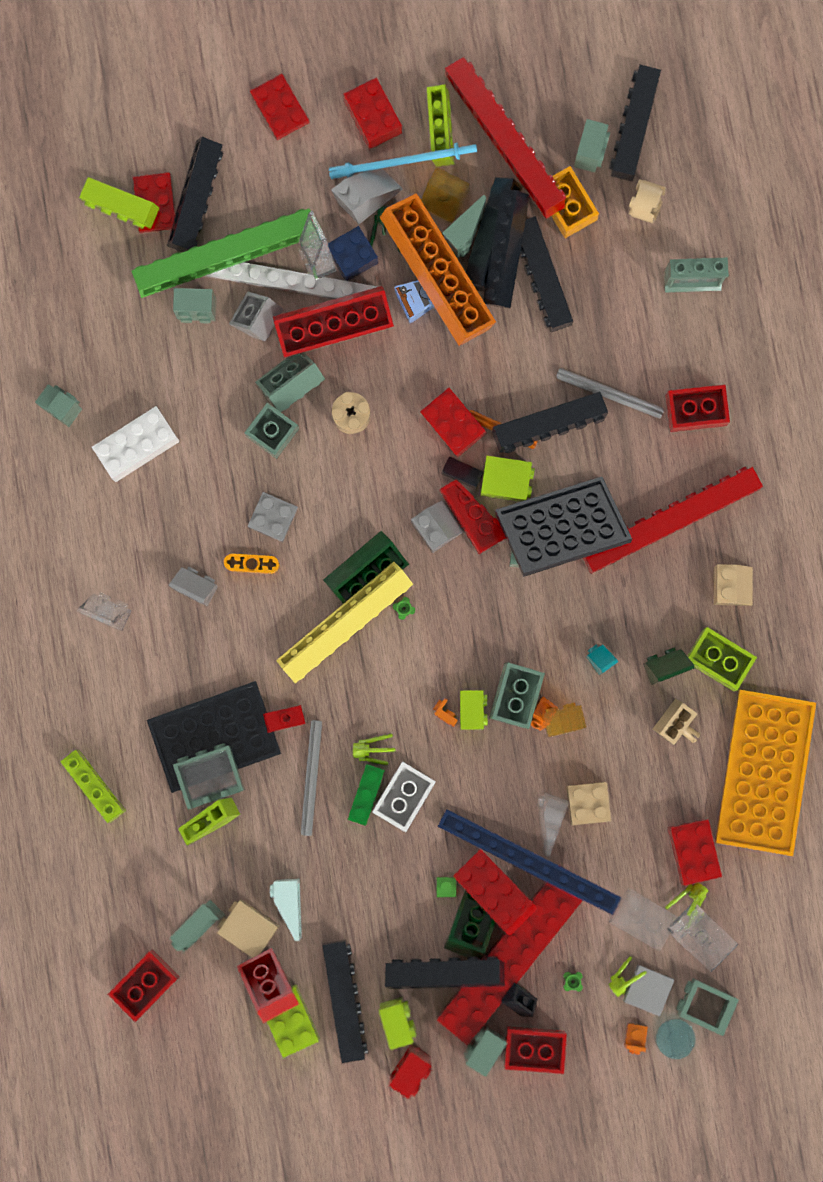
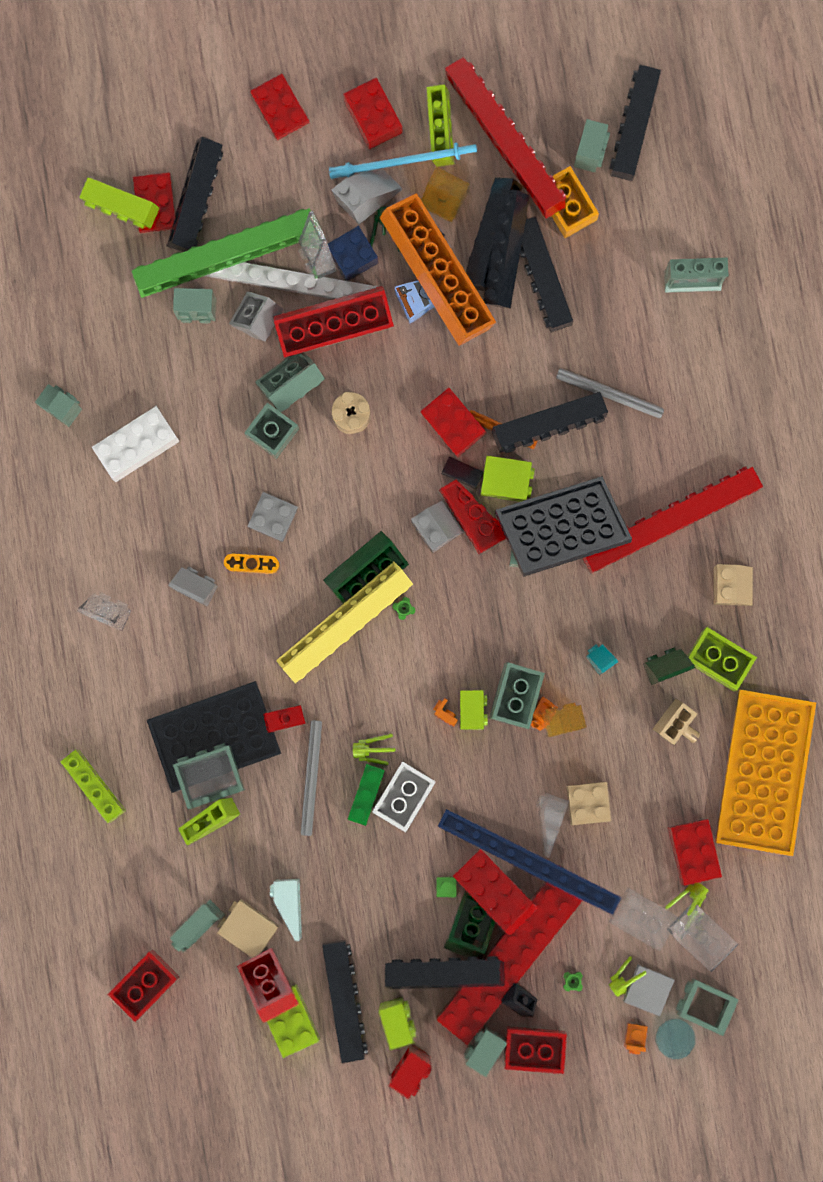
(463, 230): sand green slope -> none
(647, 201): tan brick -> none
(697, 408): red brick -> none

